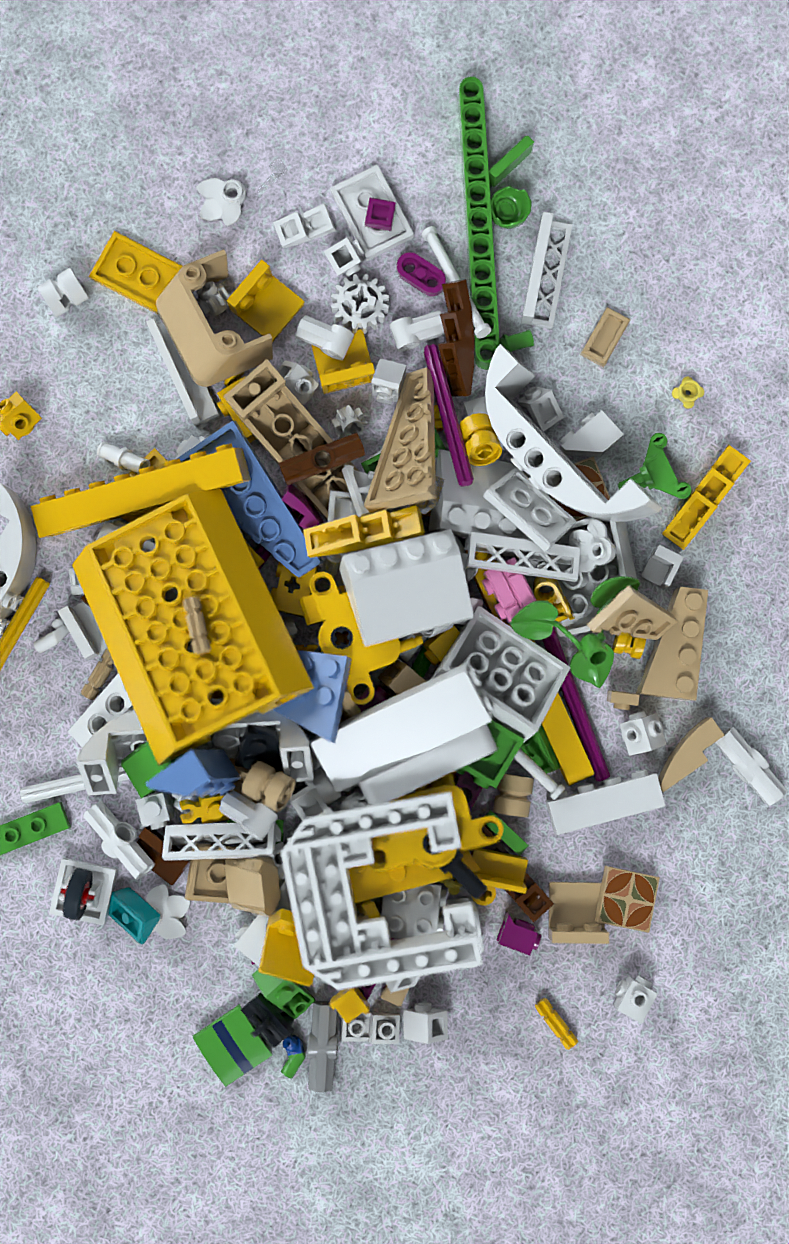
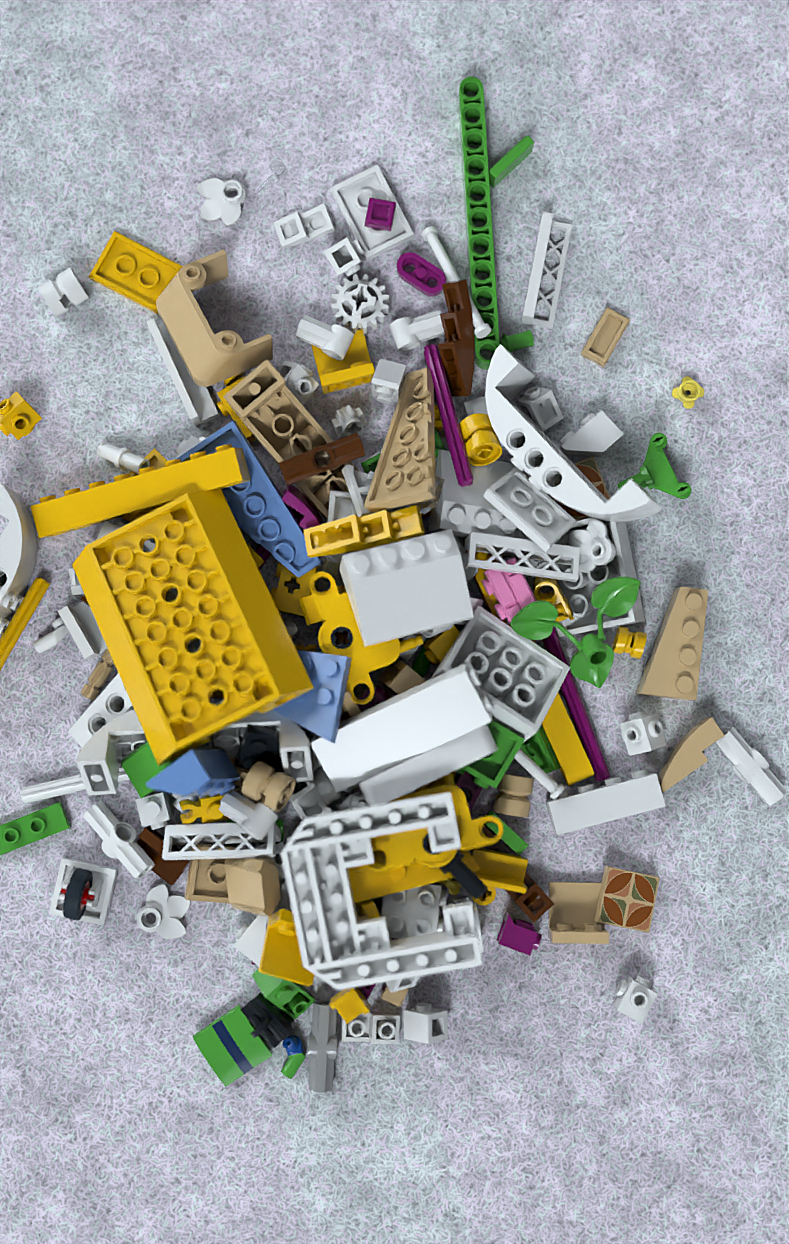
(133, 914): teal slope -> none
(196, 625): tan axle -> none
(212, 298): white gear -> none
(264, 302): yellow bracket -> none
(510, 207): bright green hair -> none
(556, 1023): yellow axle -> none
(622, 700): tan plate -> none
(633, 614): tan wing -> none
(662, 567): white panel -> none
(706, 497): yellow slope -> none

